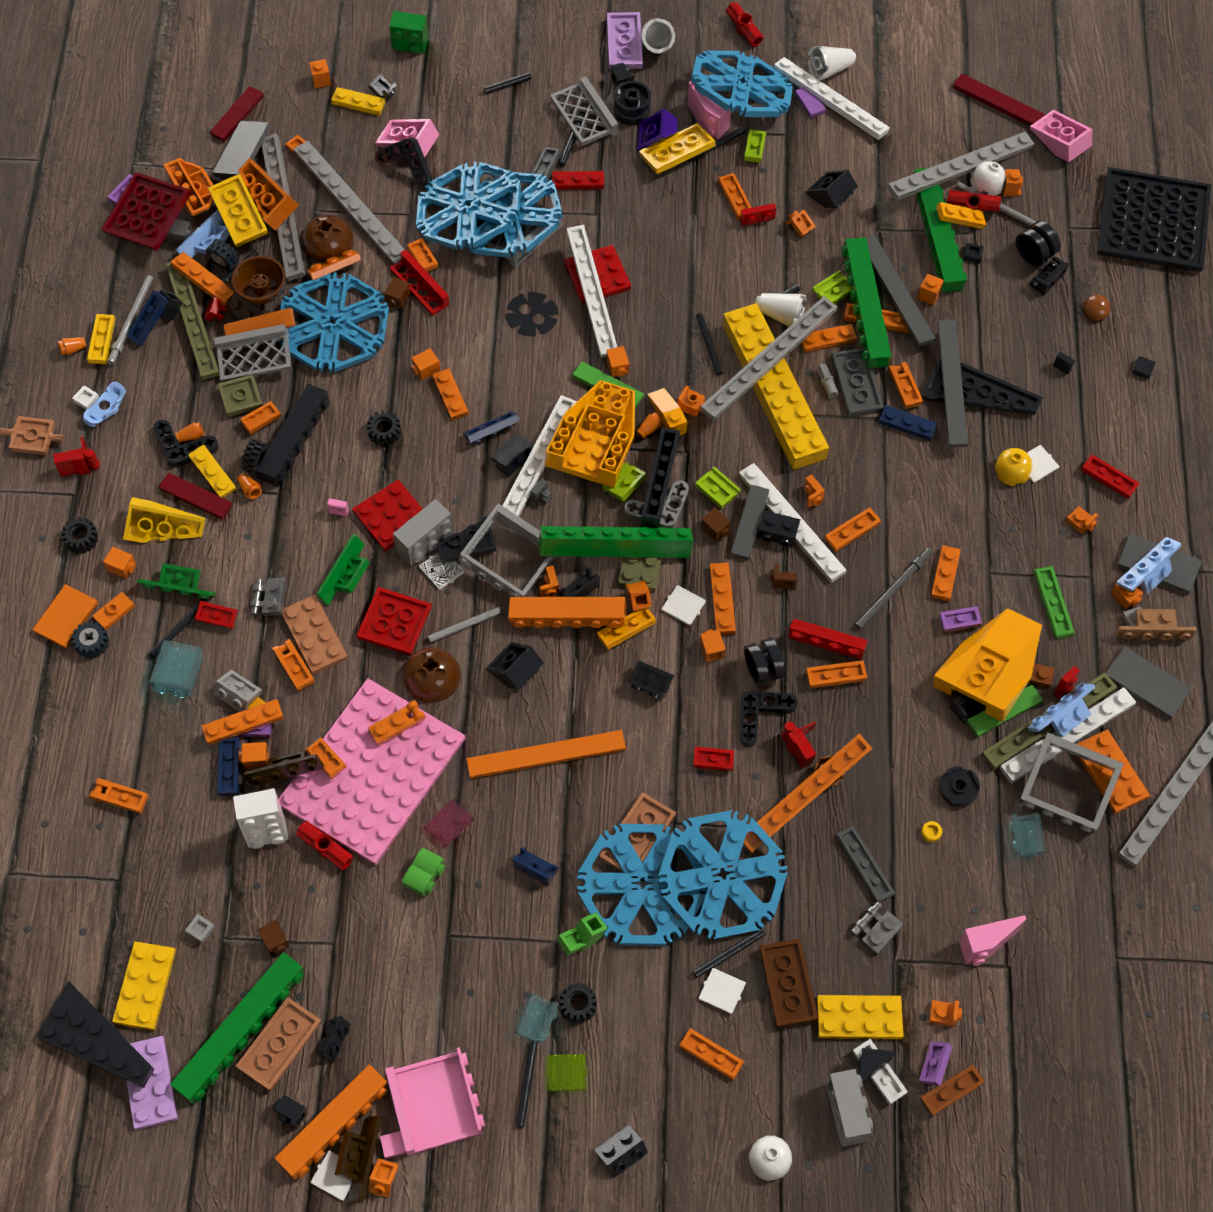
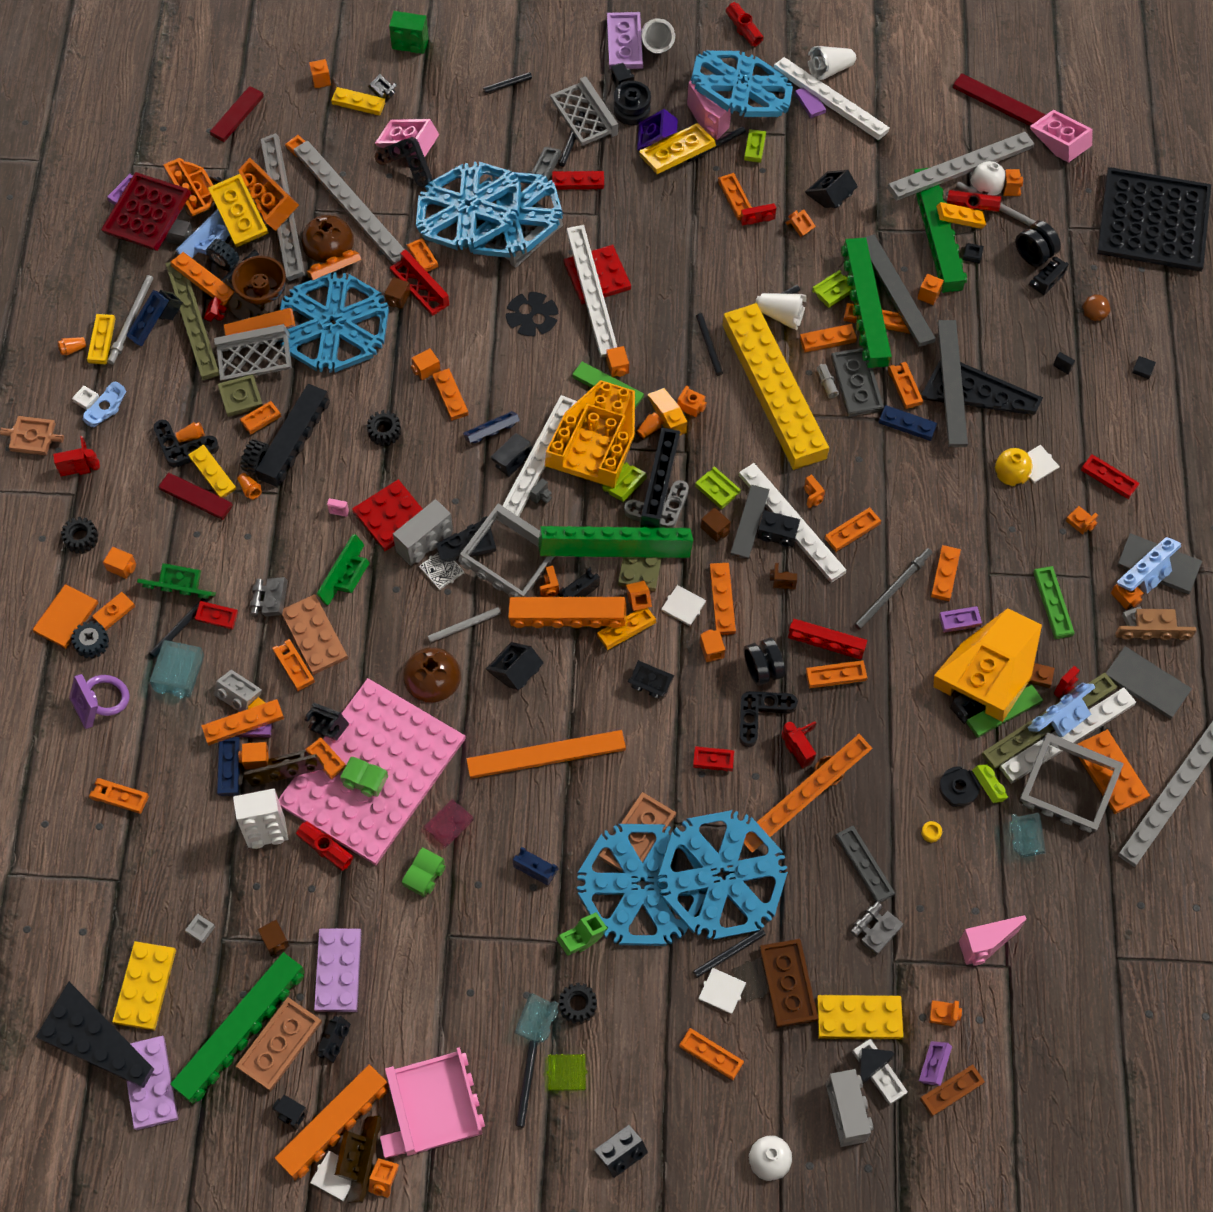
(85, 700): none -> medium lavender tile
(154, 521): yellow wedge -> none
(242, 146): tile -> none
(326, 721): none -> black hinge
(338, 970): none -> lavender plate
(364, 777): none -> bright green brick
(394, 621): red plate -> none
(396, 723): orange plate -> none
(768, 358): light grey plate -> none
(990, 784): none -> lime plate

